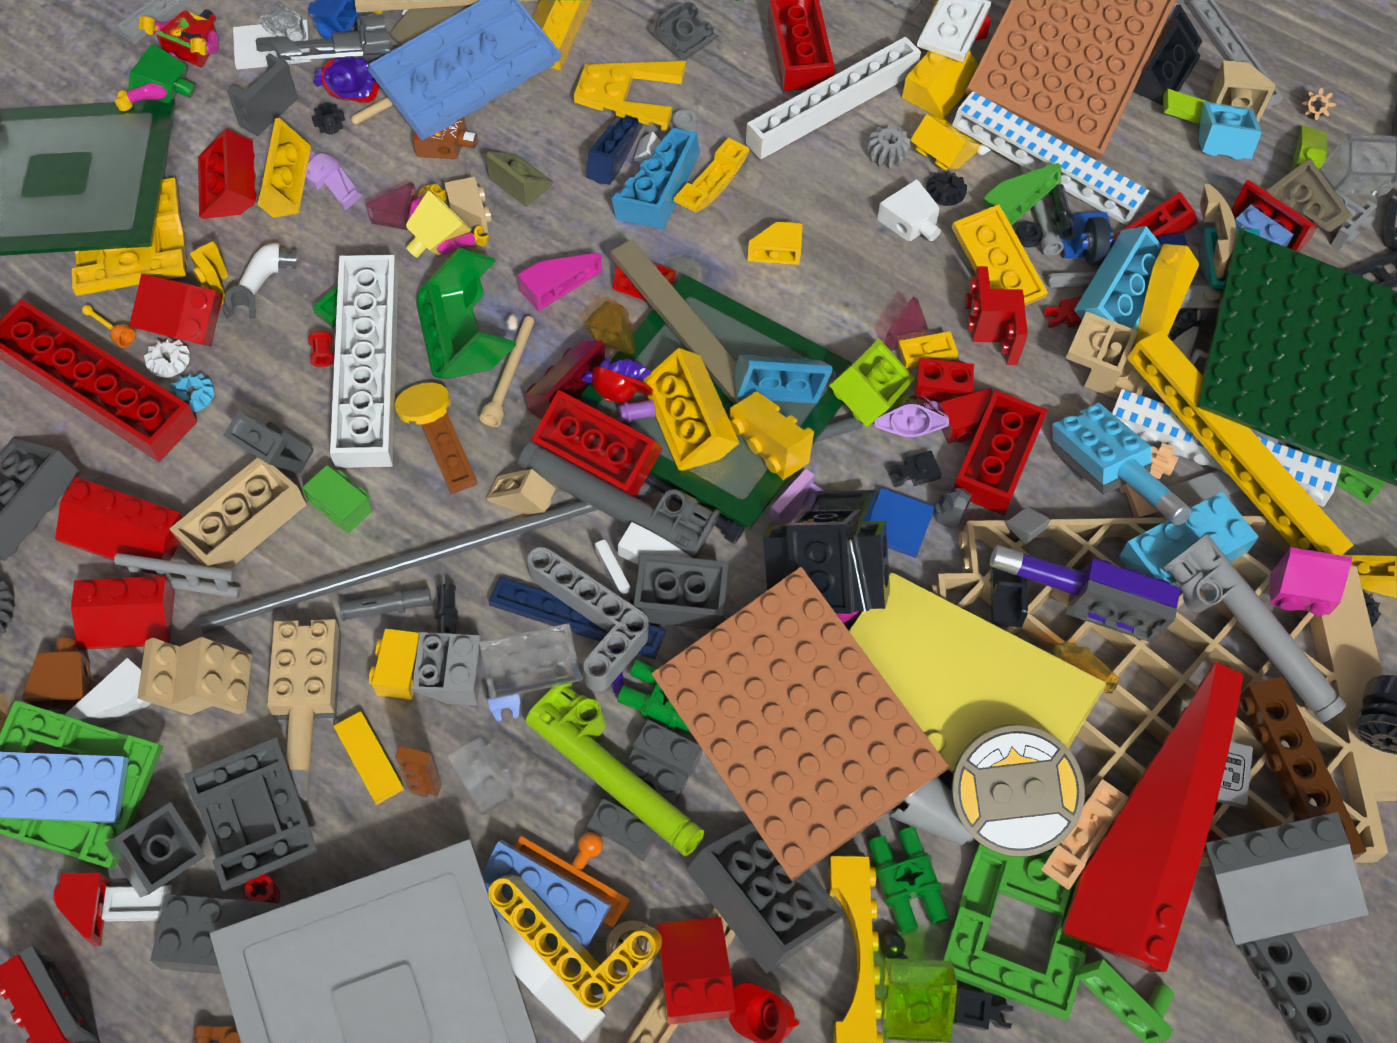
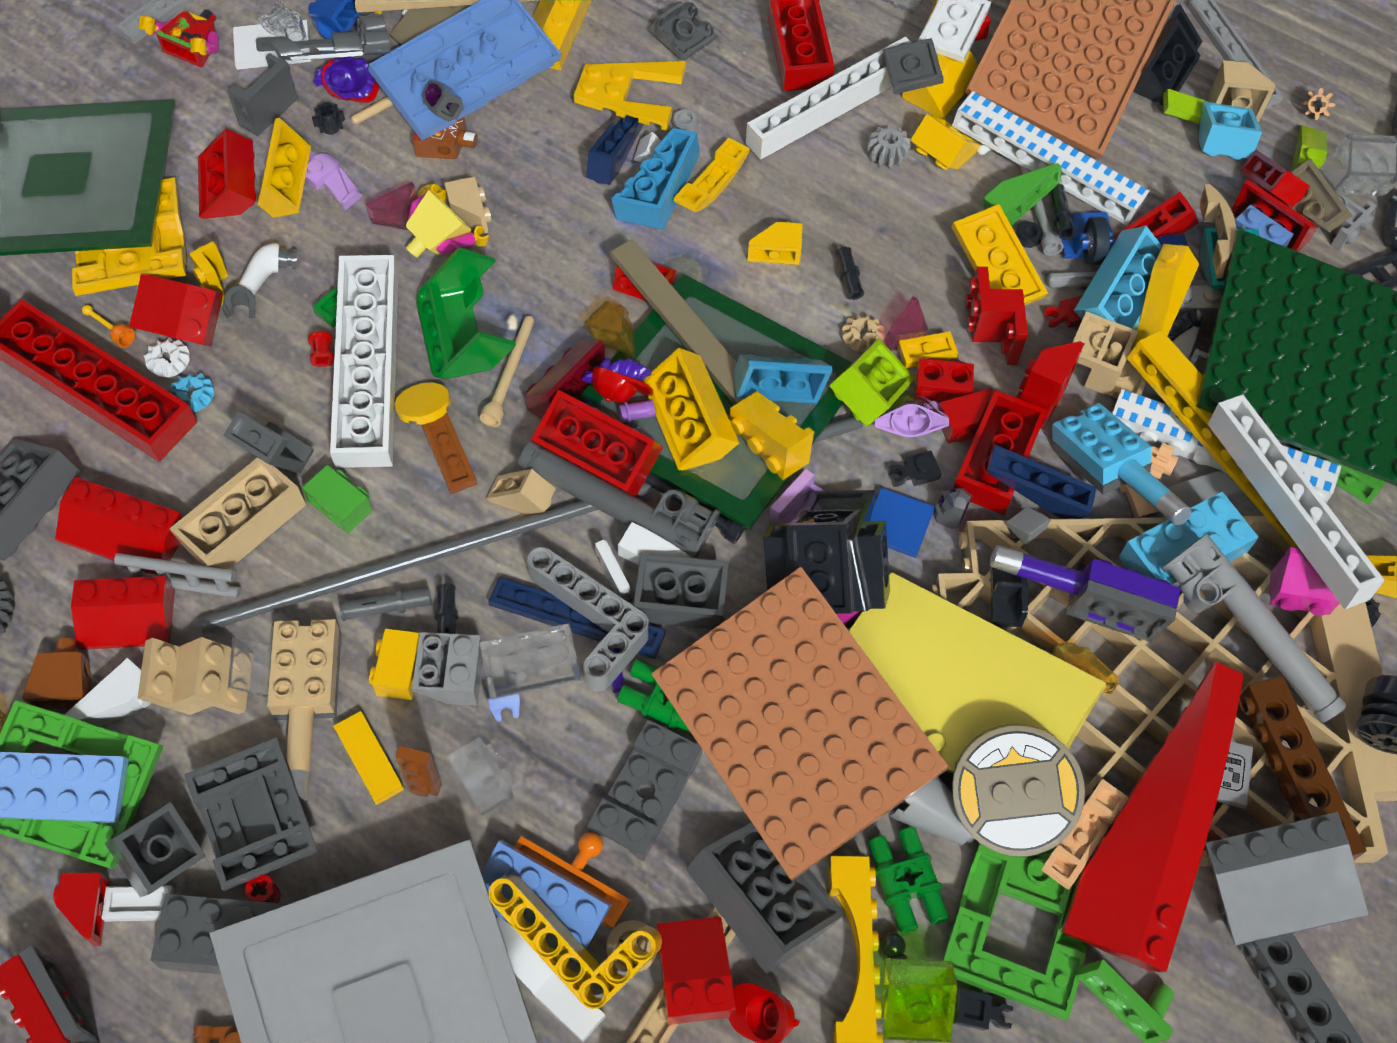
(155, 77): green torso -> none
(250, 666): none -> clear piece
(442, 100): none -> dark grey rock
(516, 177): olive slope -> none
(557, 277): dark pink slope -> none
(562, 723): lime piece -> none
(849, 273): none -> black pin
(852, 328): none -> tan gear
(910, 213): white torso -> none
(913, 66): none -> dark grey plate
(952, 196): black gear -> none
(1042, 485): none -> dark blue slope
(1049, 376): none -> red slope
(1275, 178): none -> red slope
(1295, 502): none -> white brick

